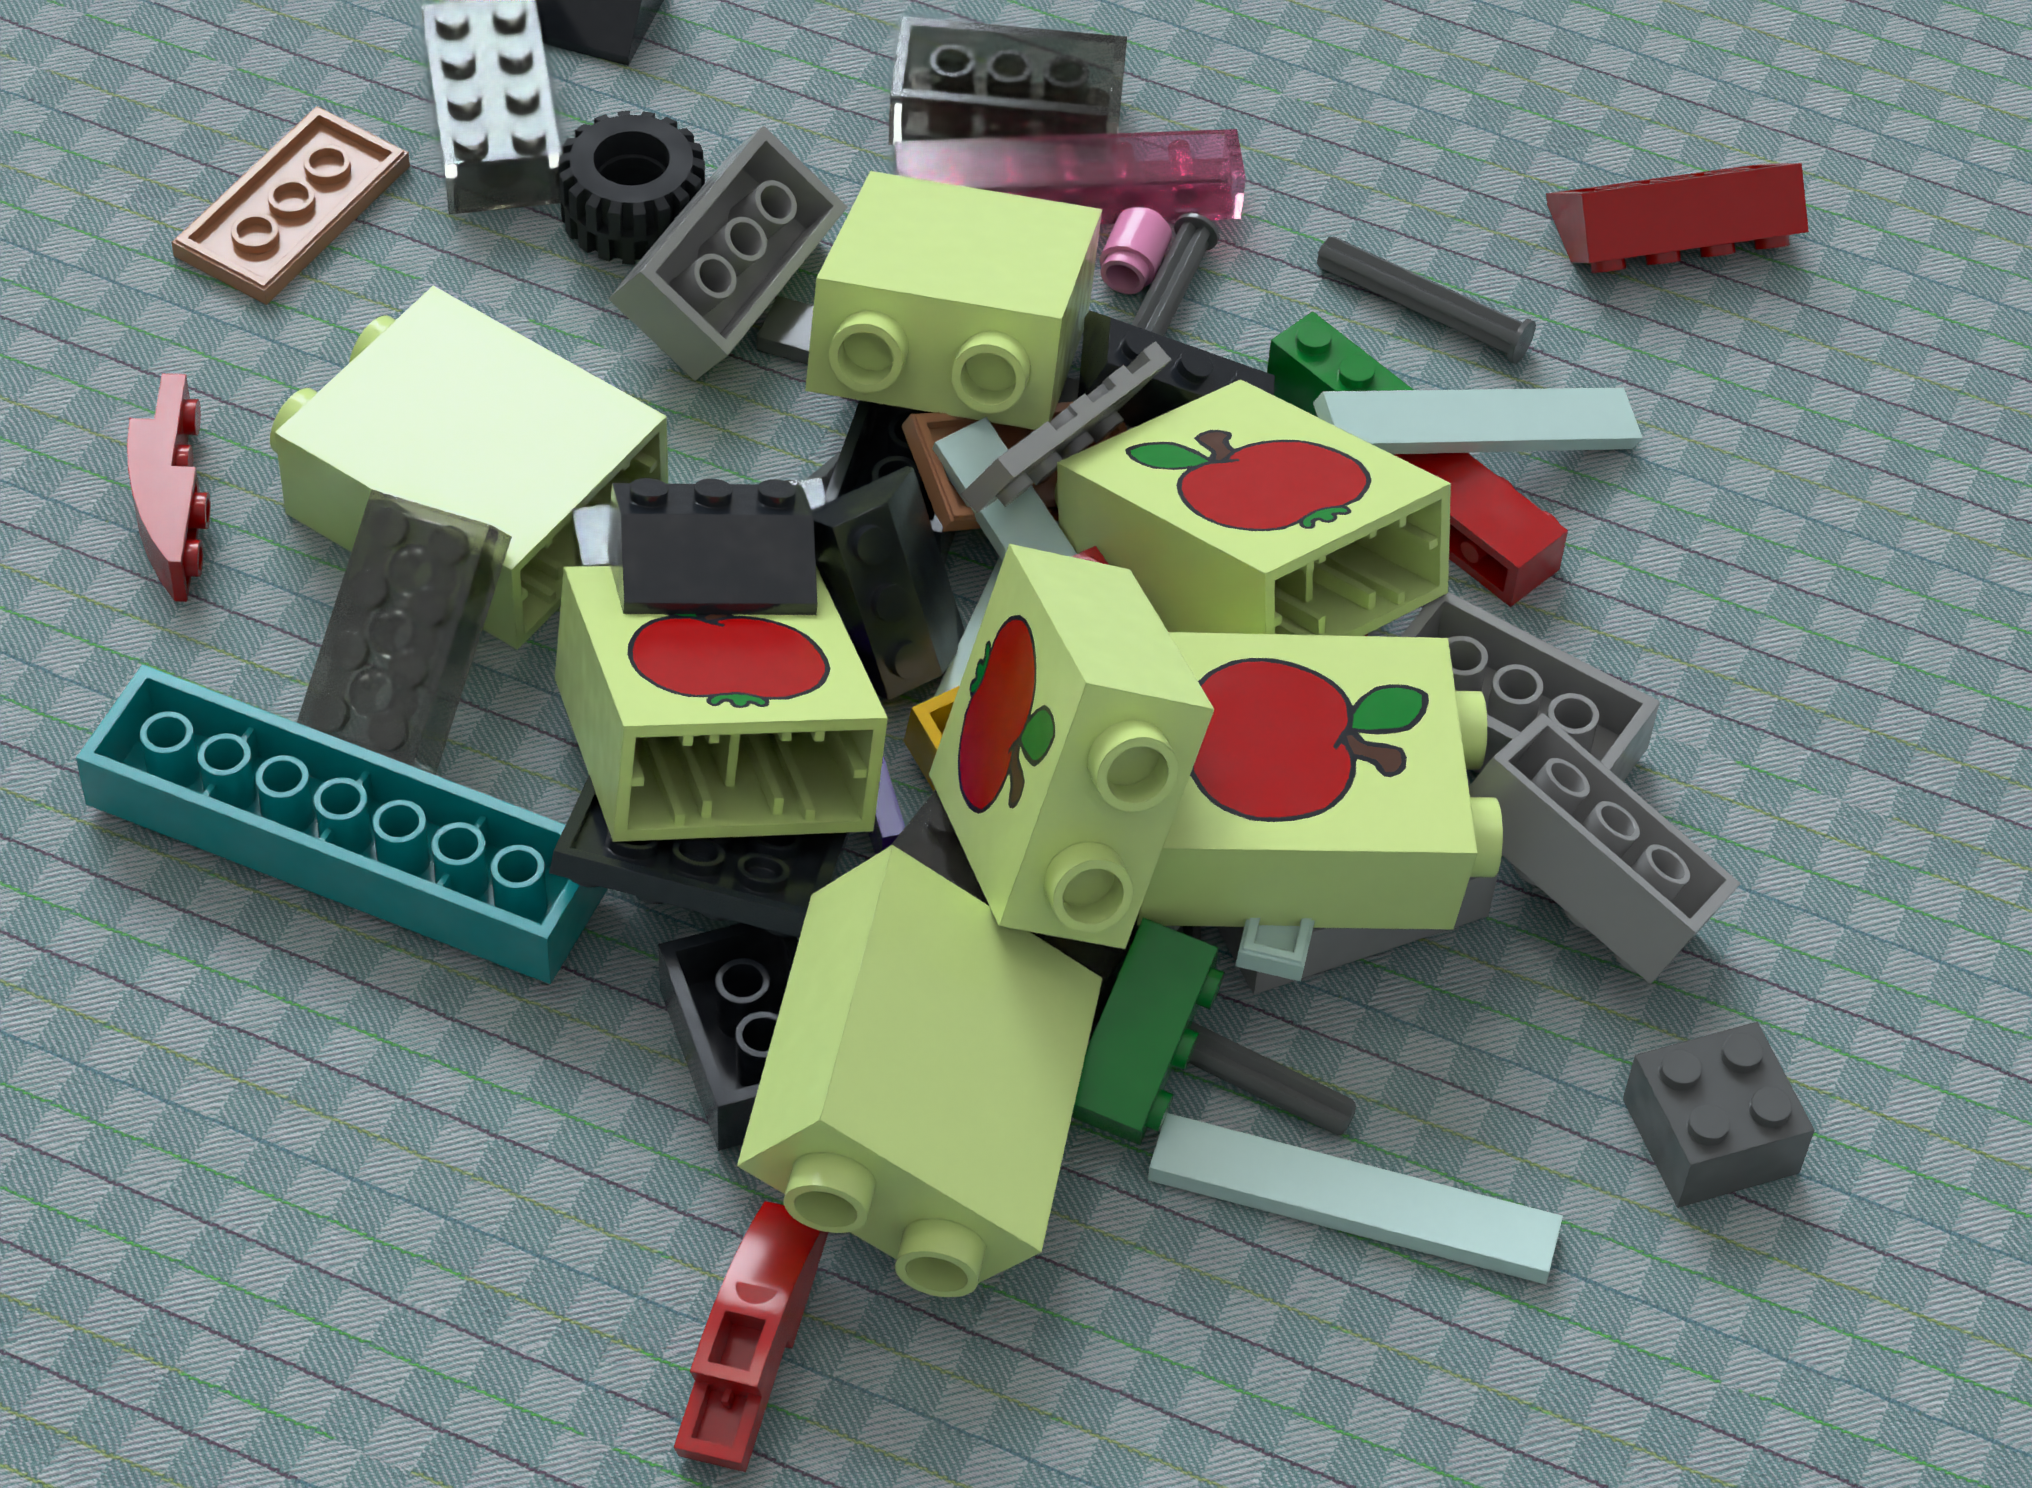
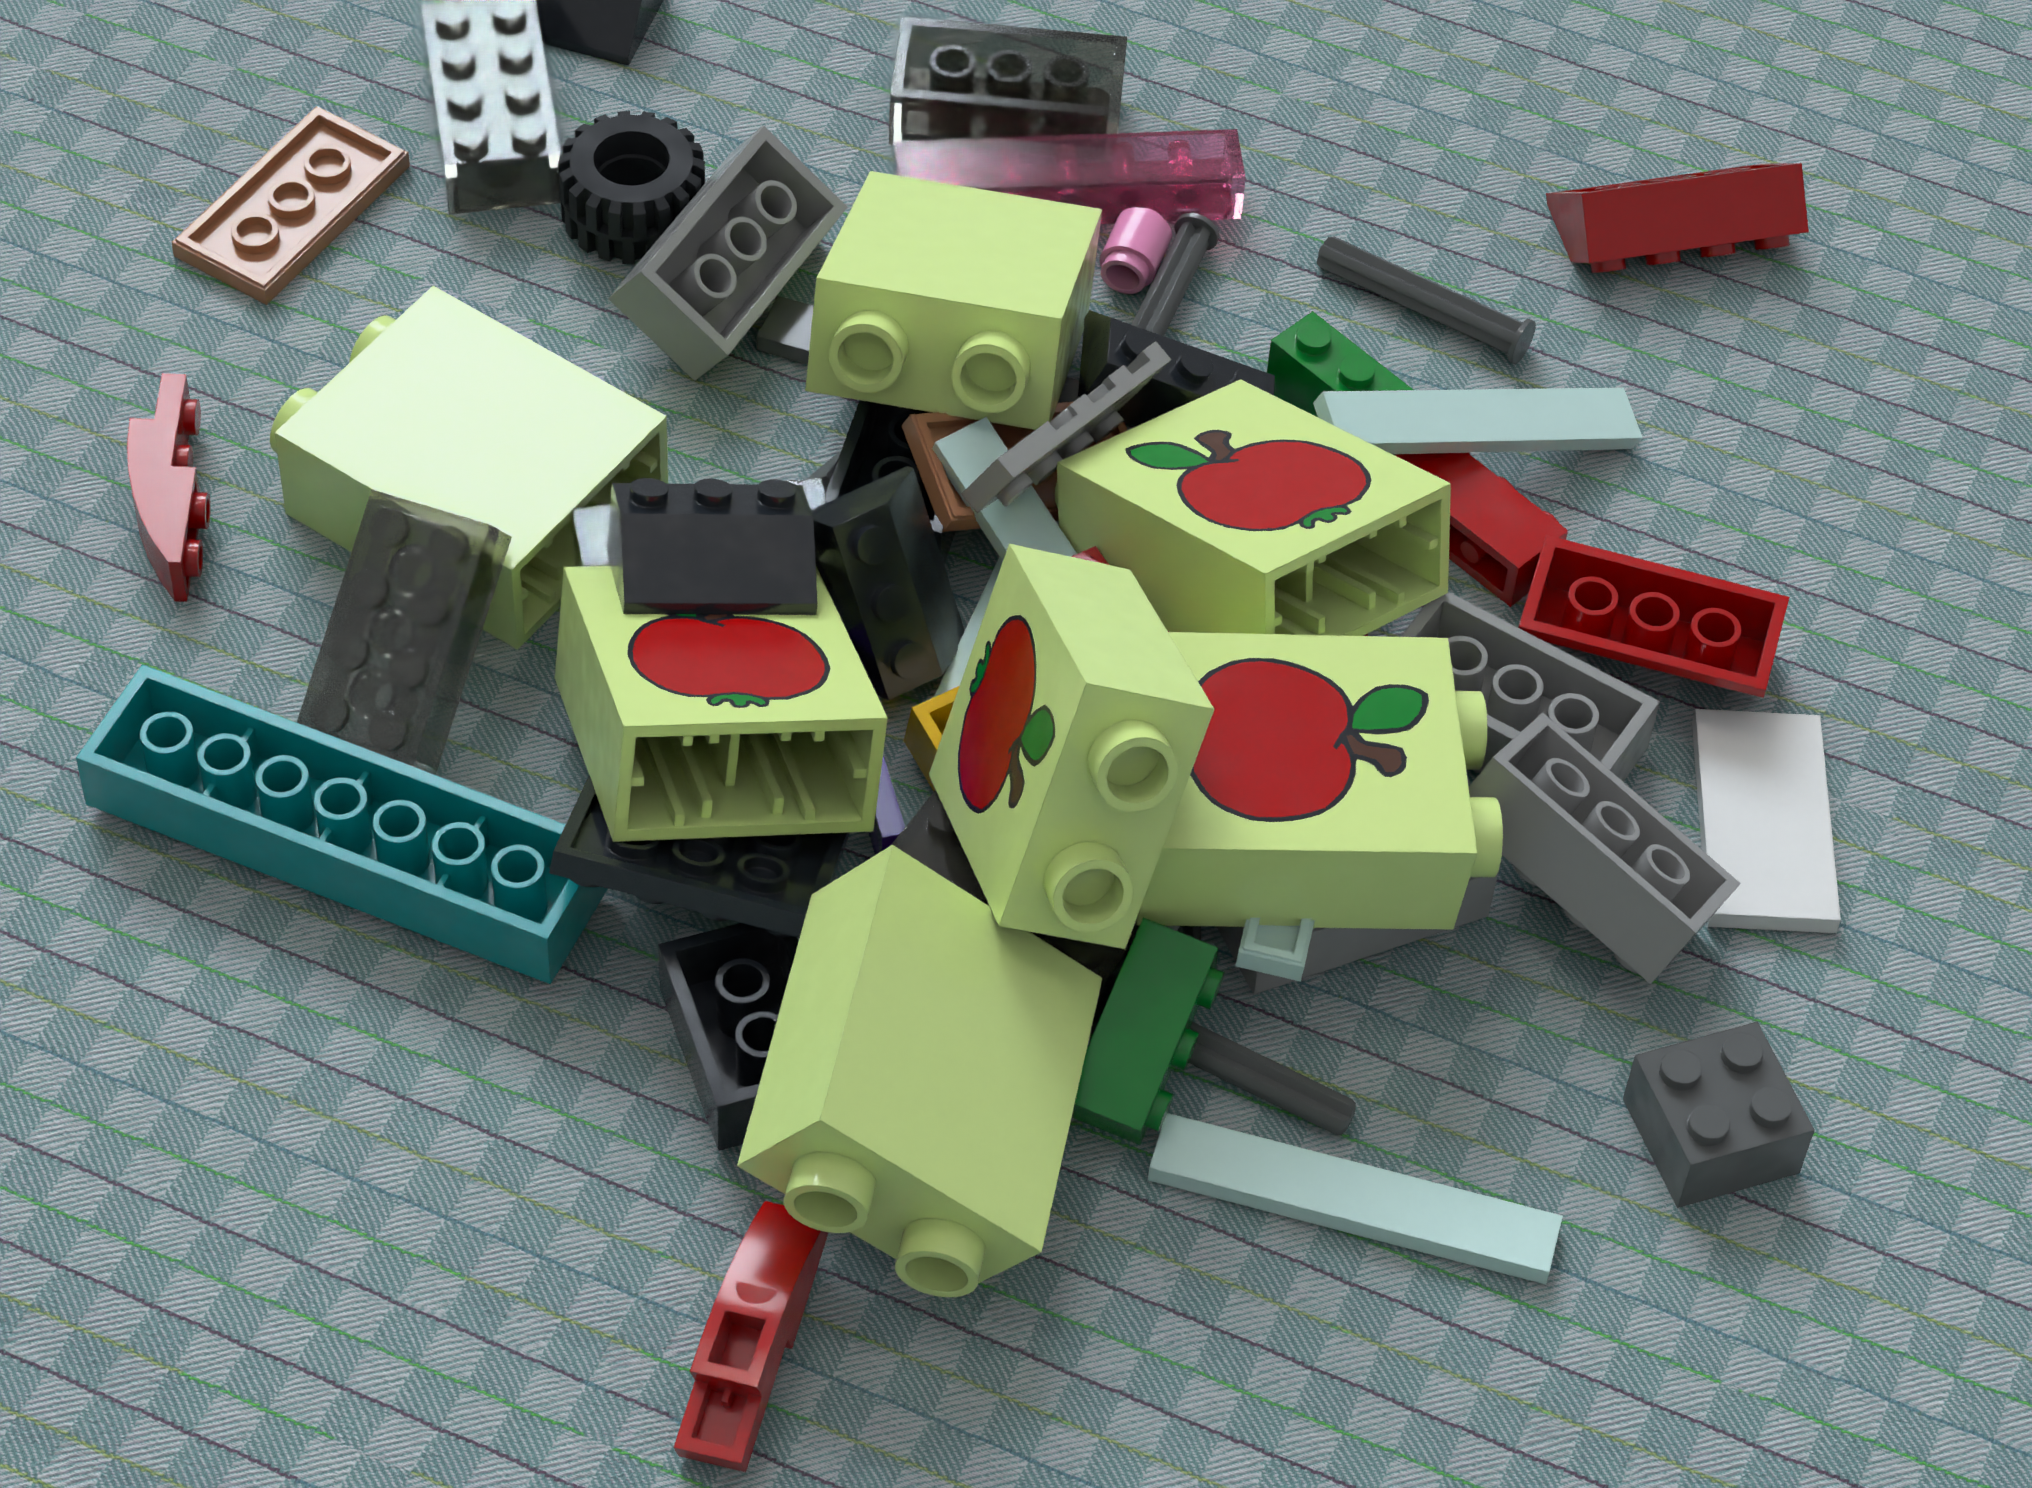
(1654, 616): none -> red slope
(1767, 818): none -> white tile

